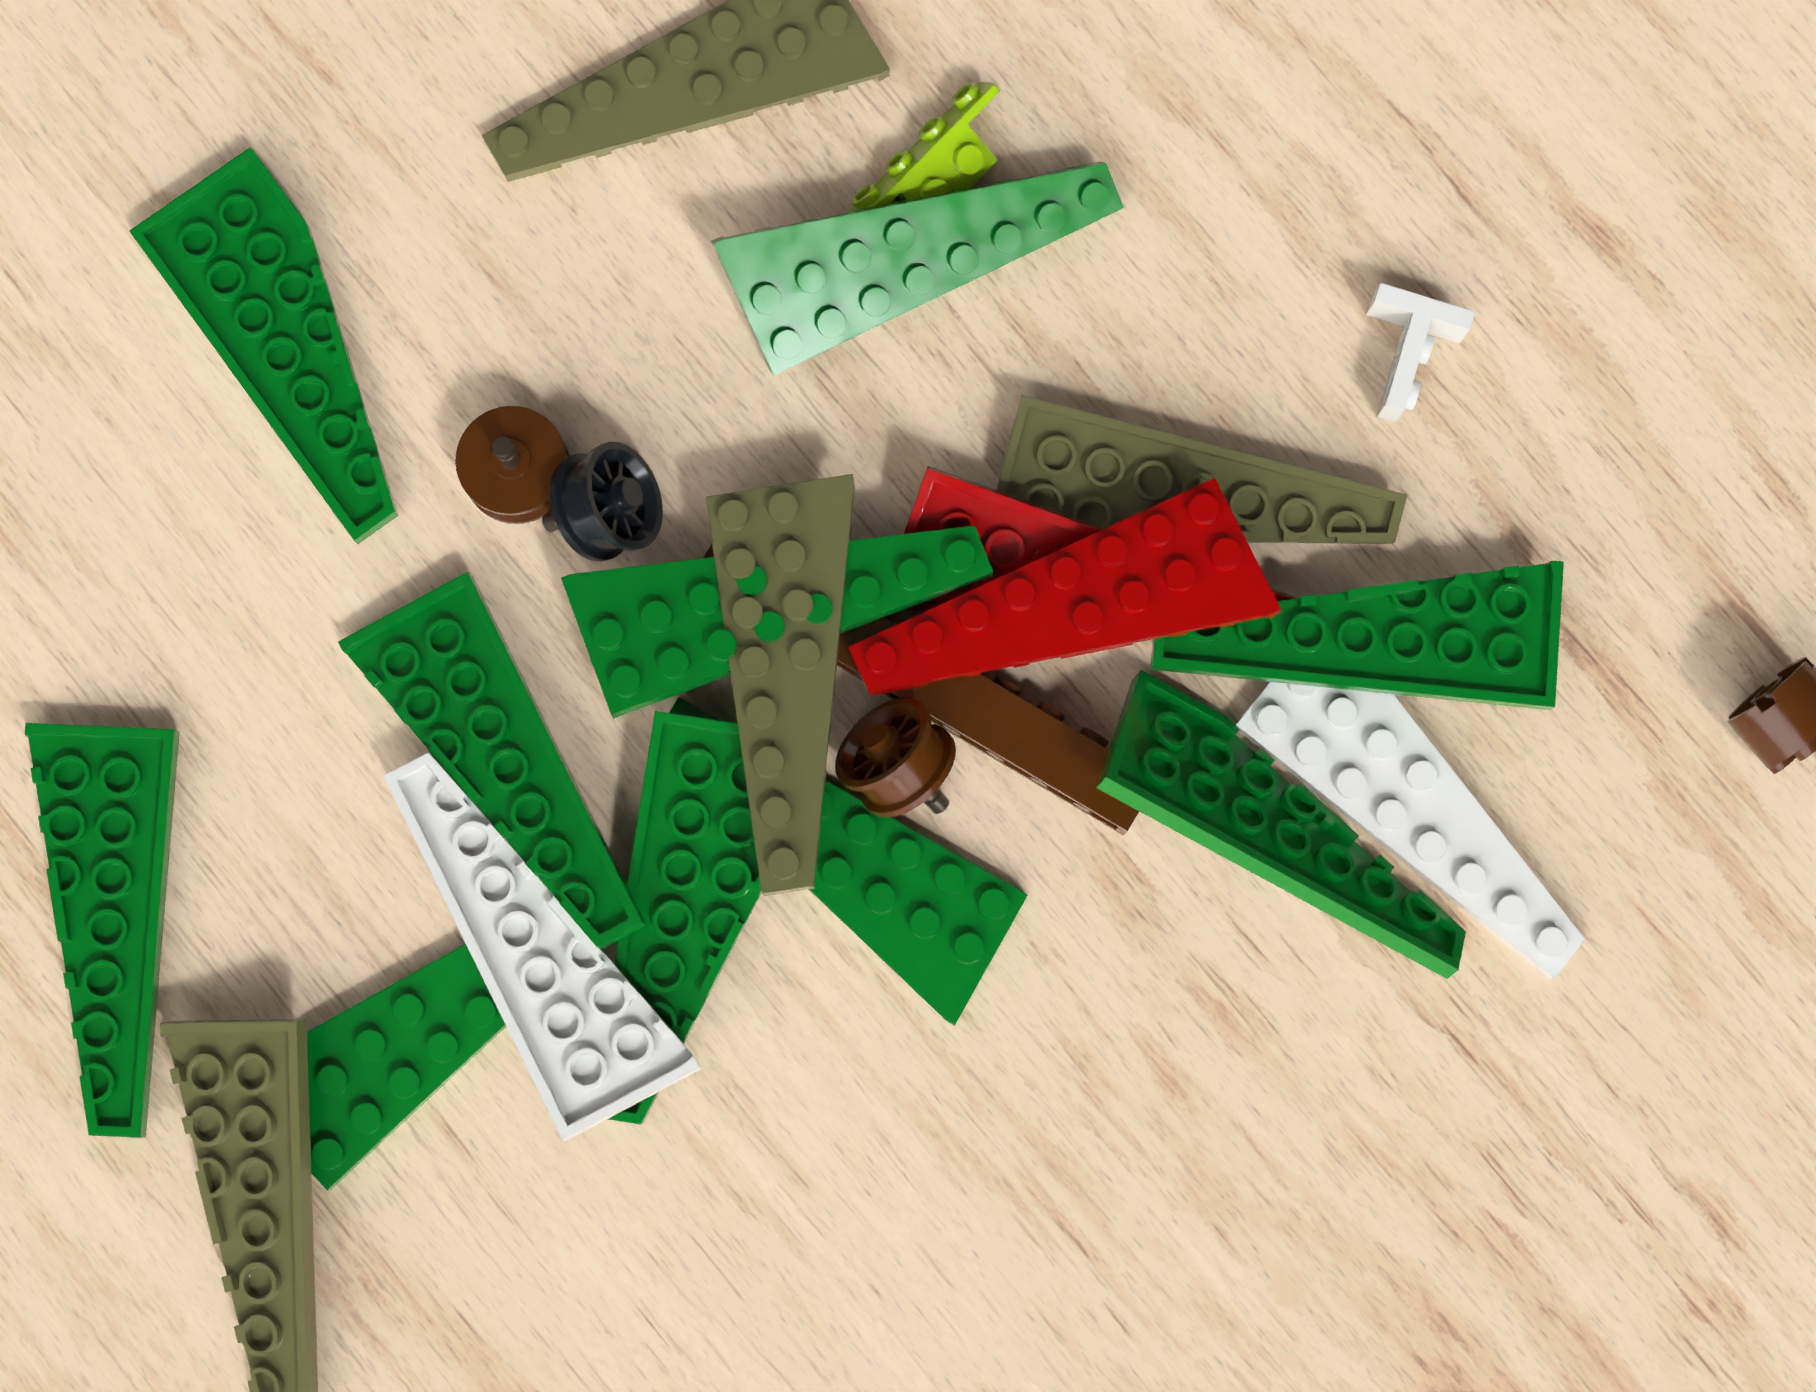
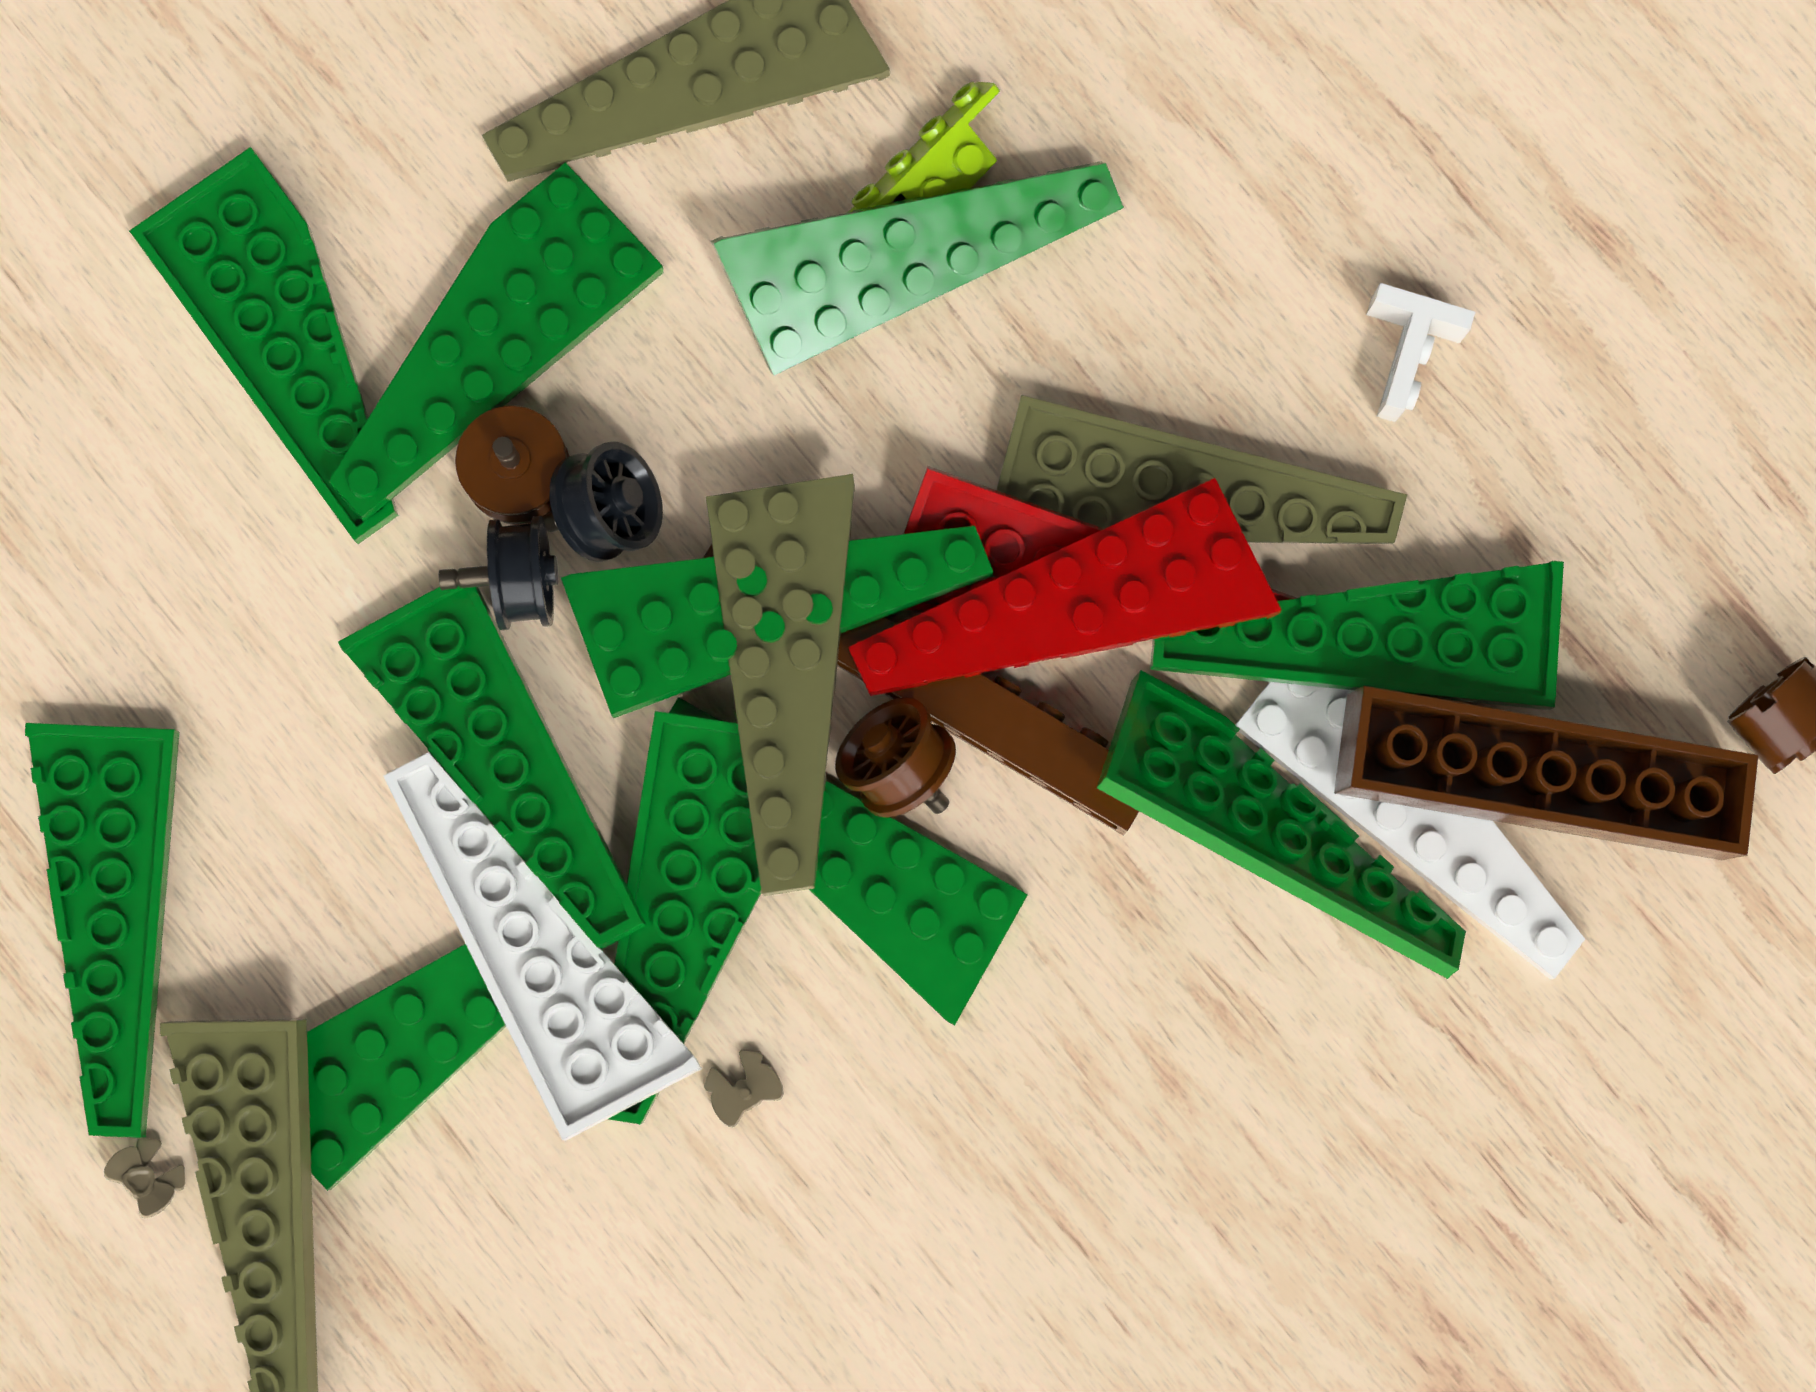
(131, 1170): none -> dark tan piece
(517, 307): none -> green wing
(517, 571): none -> black wheel
(730, 1101): none -> dark tan piece
(1546, 773): none -> reddish brown brick

